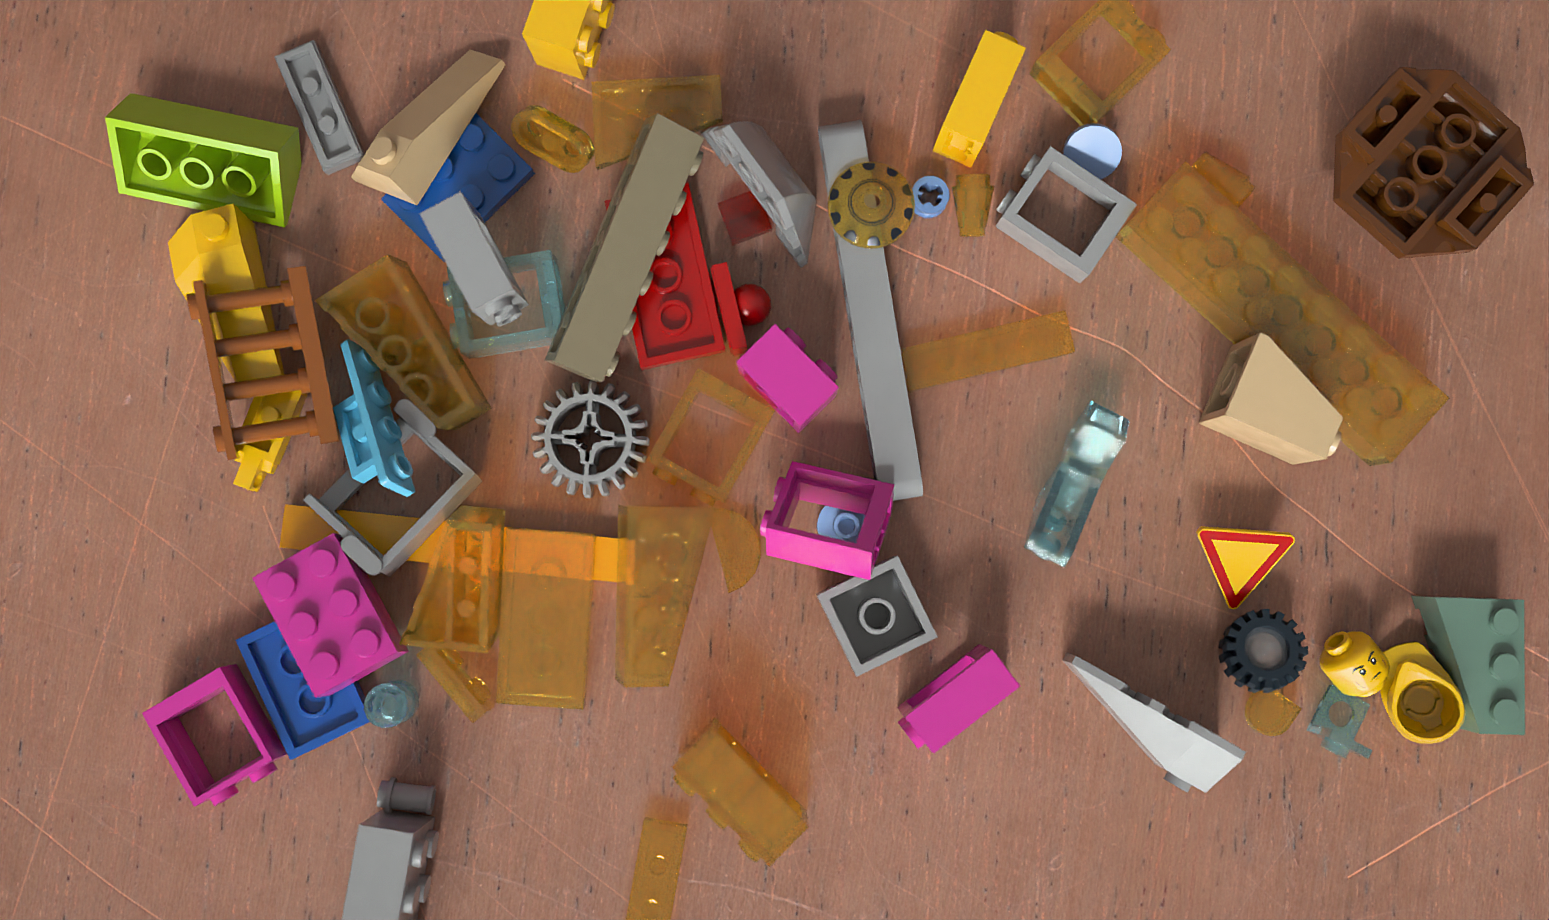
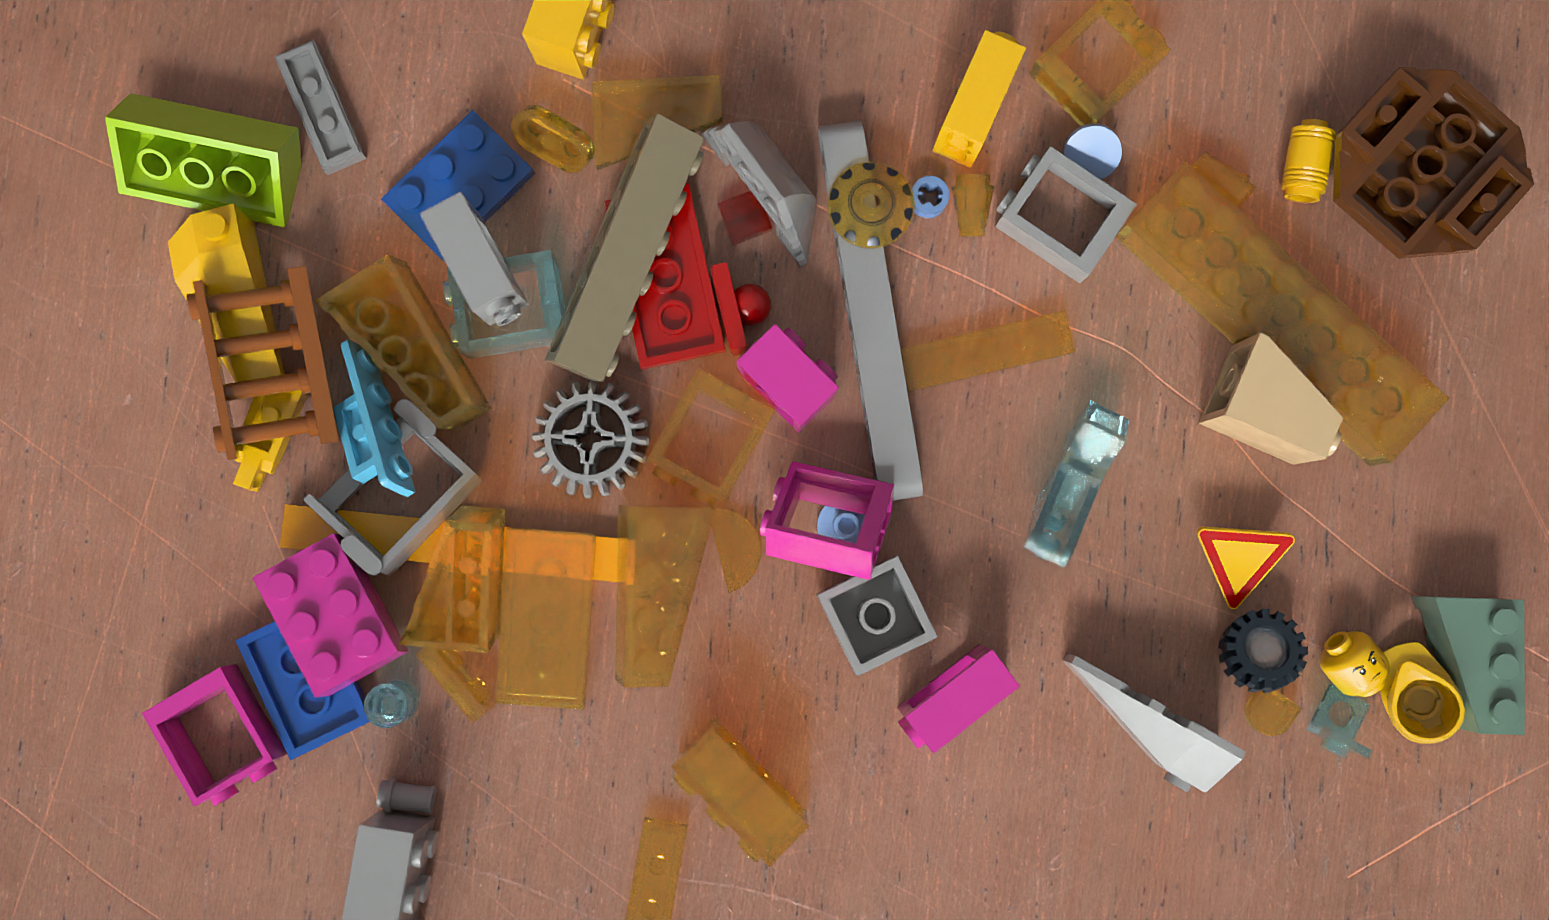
(423, 134): tan wedge -> none
(1308, 161): none -> yellow head

